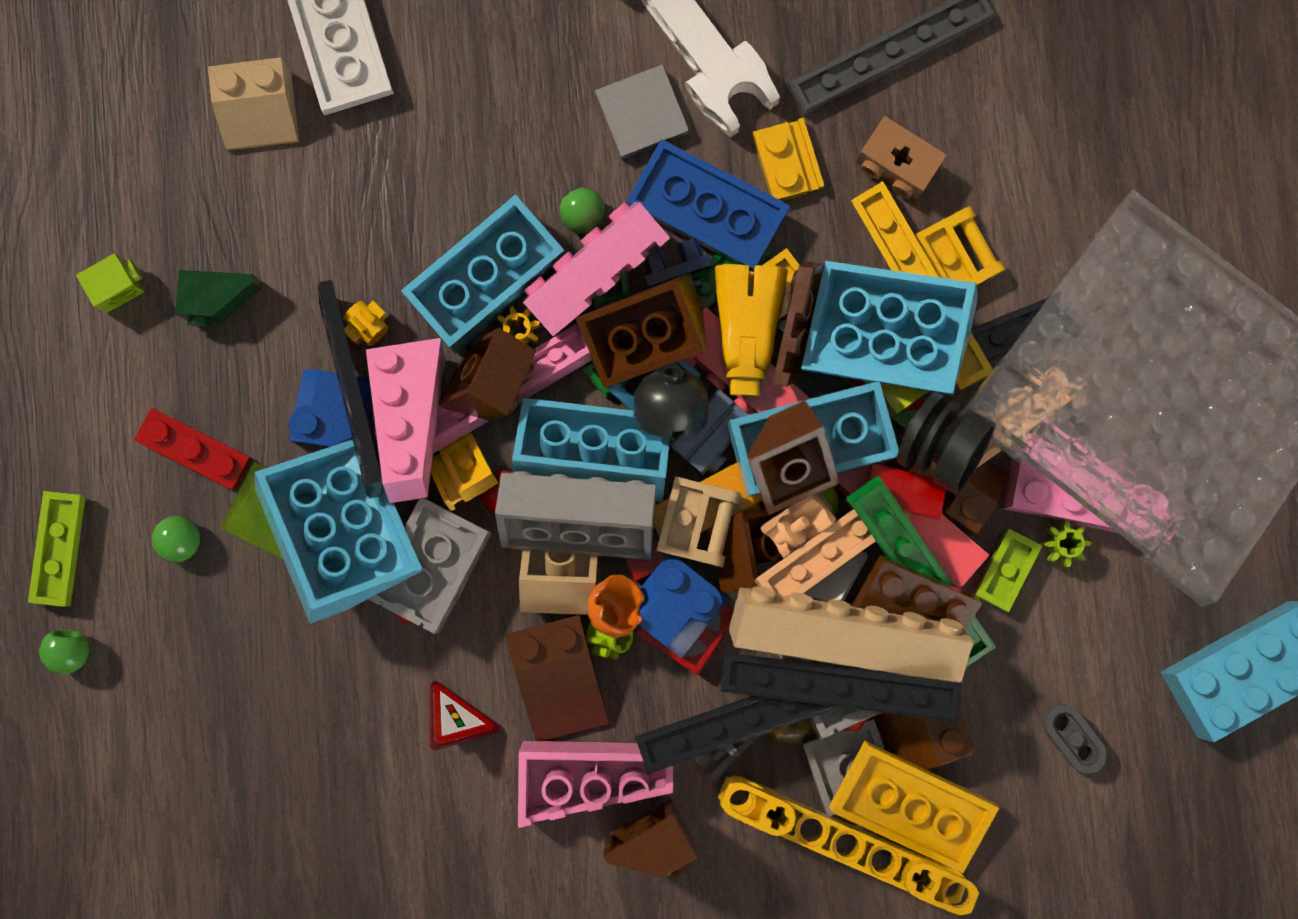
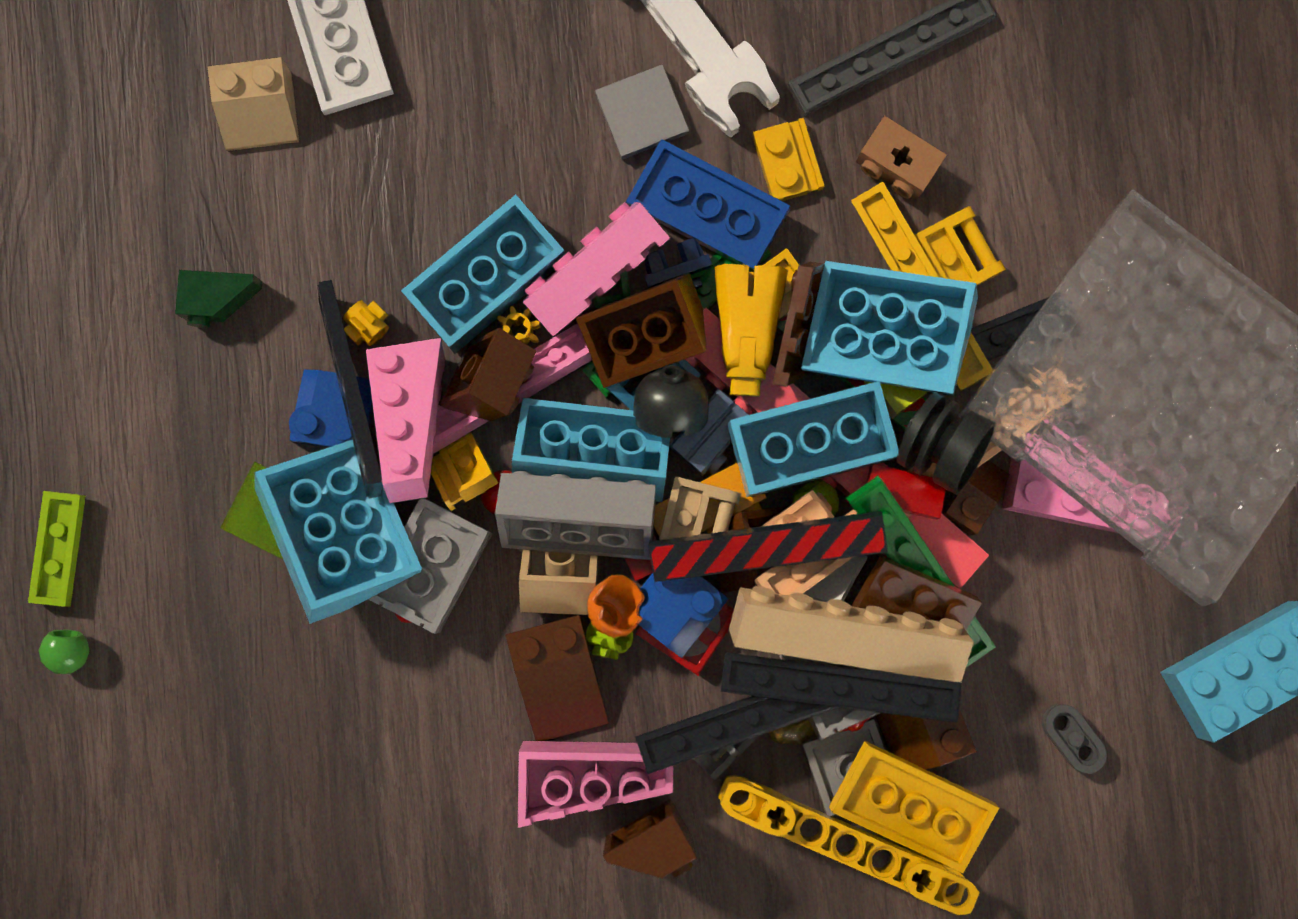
(111, 282): lime brick -> none
(175, 539): bright green piece -> none
(193, 449): red plate -> none
(454, 720): piece -> none
(582, 210): bright green piece -> none
(768, 546): none -> black tile
(791, 458): reddish brown slope -> none
(1007, 570): lime plate -> none
(1073, 535): lime gear -> none

